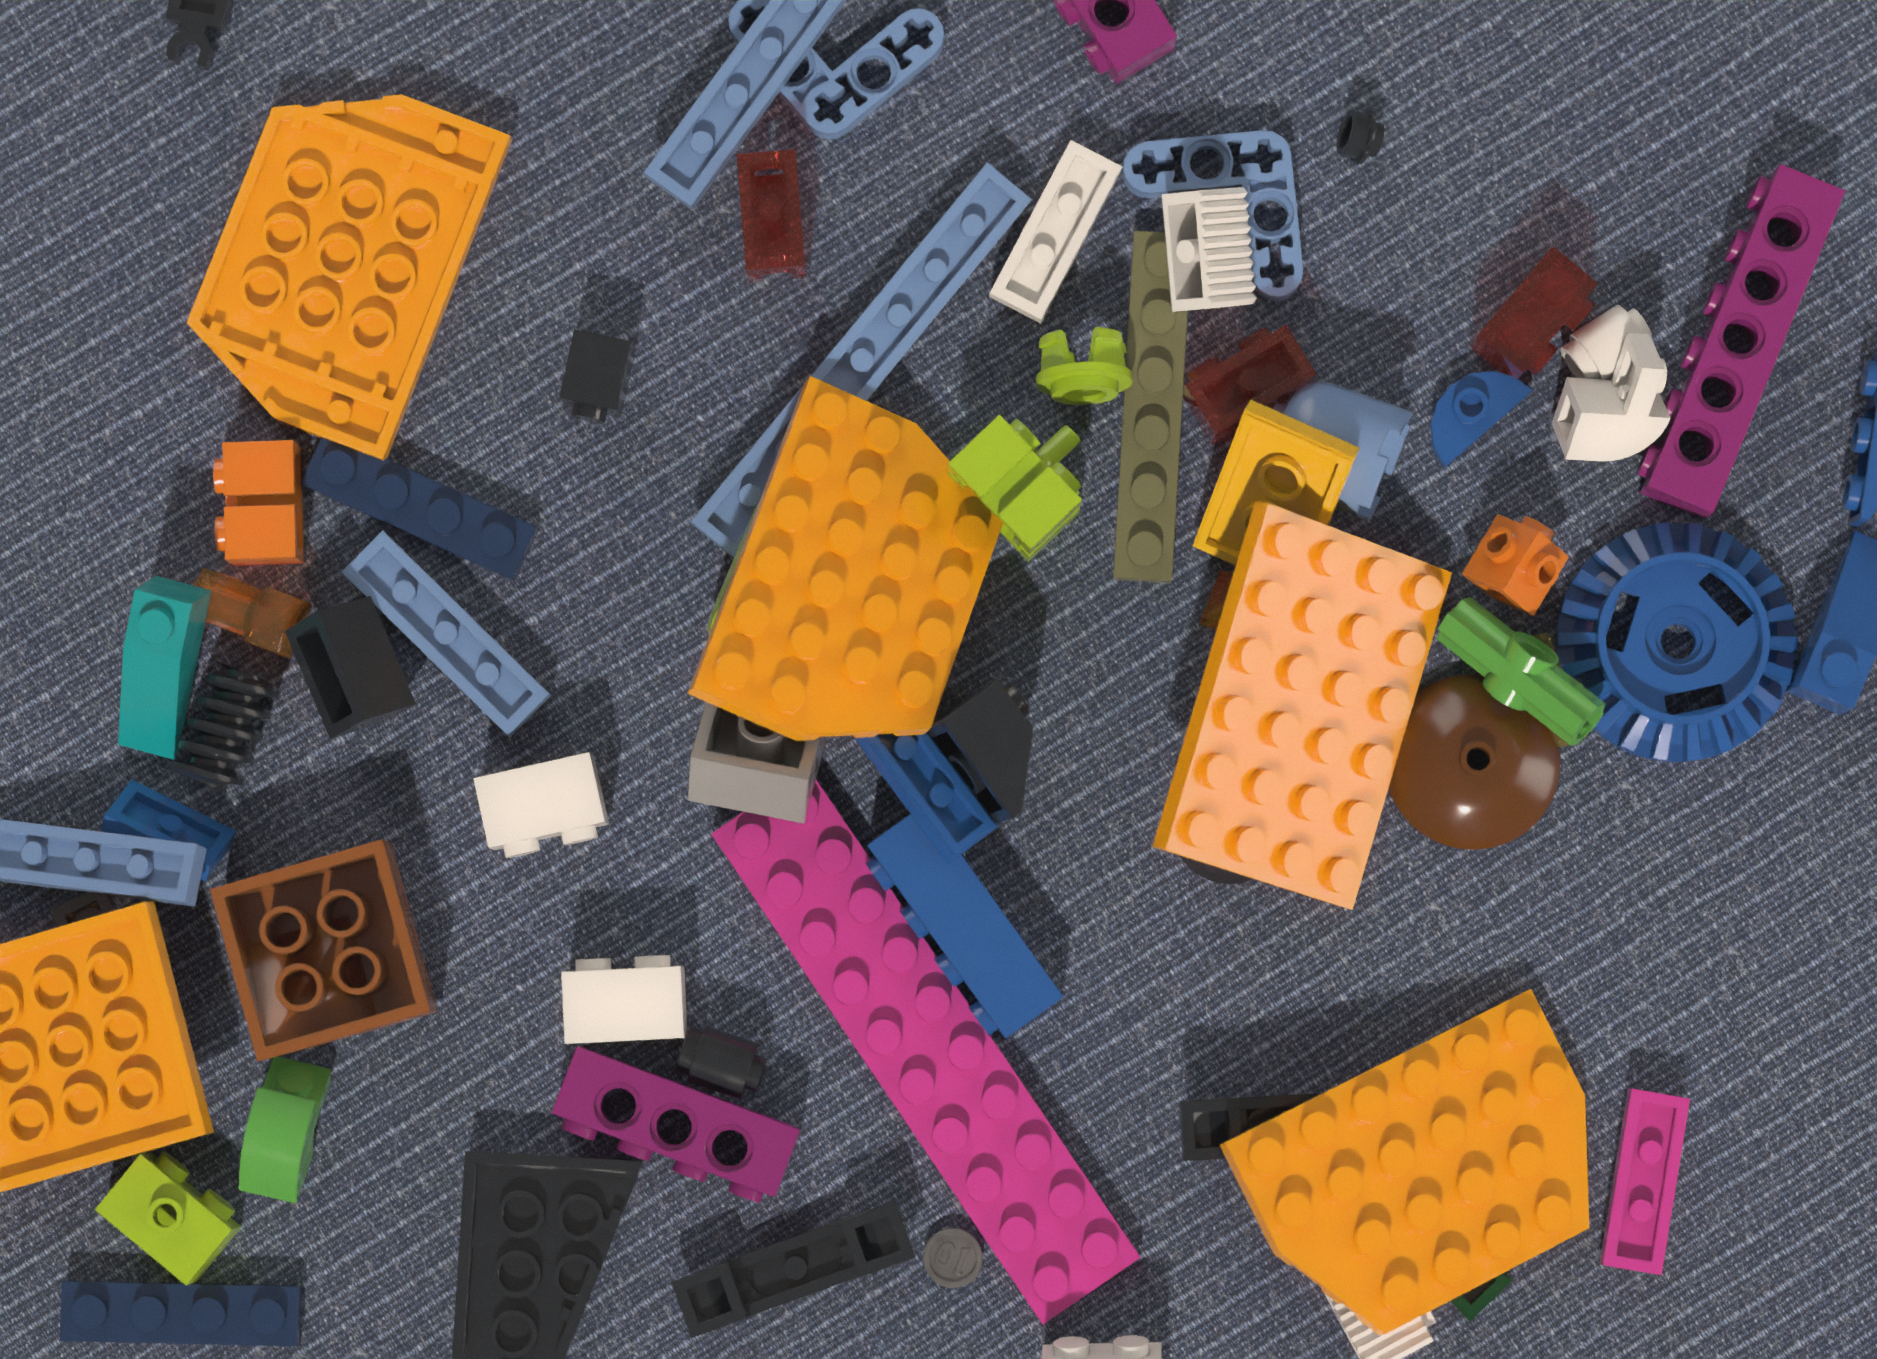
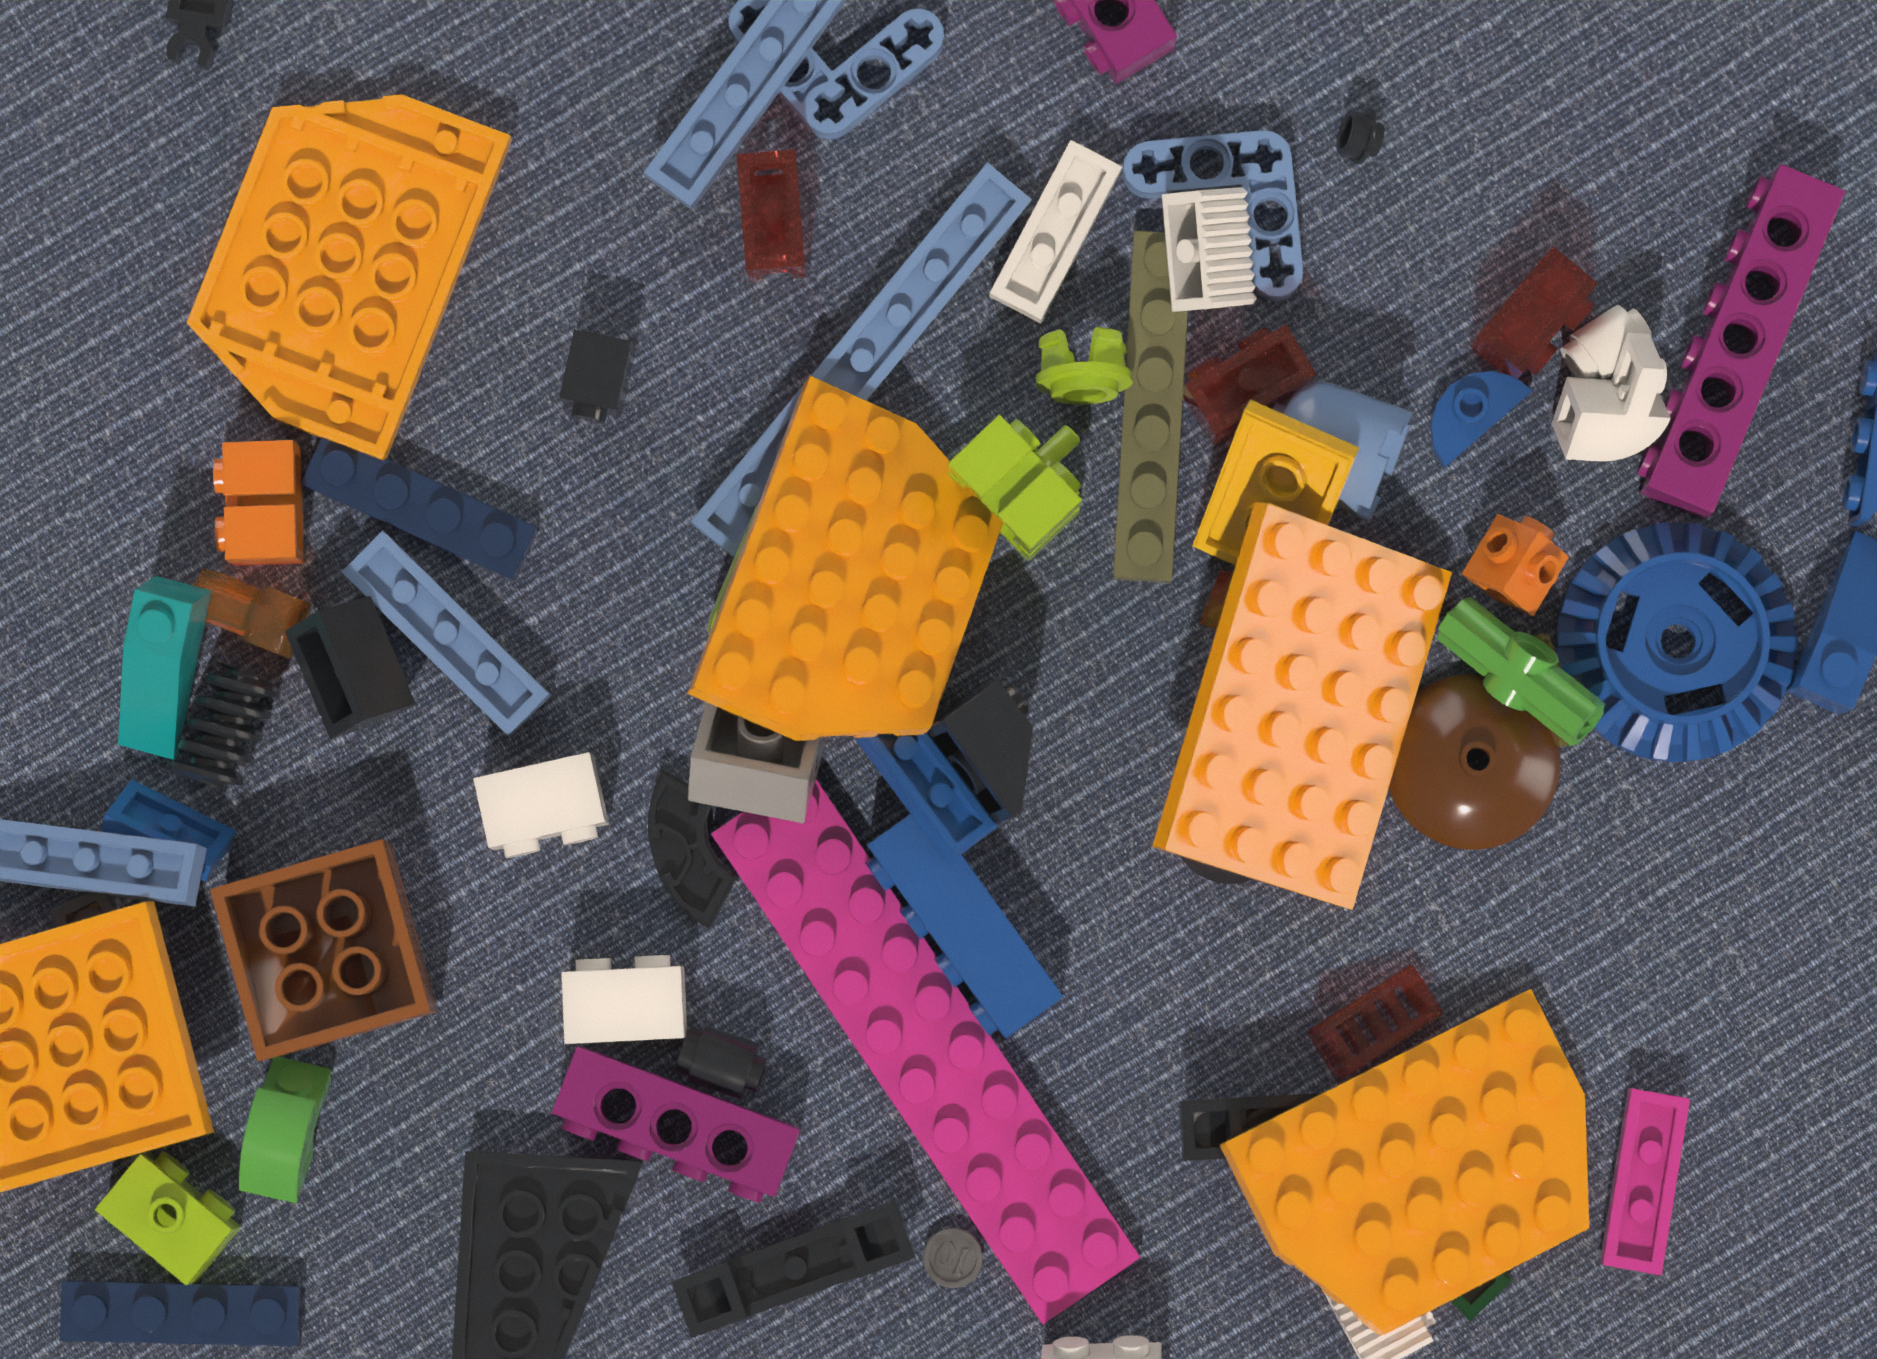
(684, 853): none -> black tile
(1335, 1049): none -> clear red slope

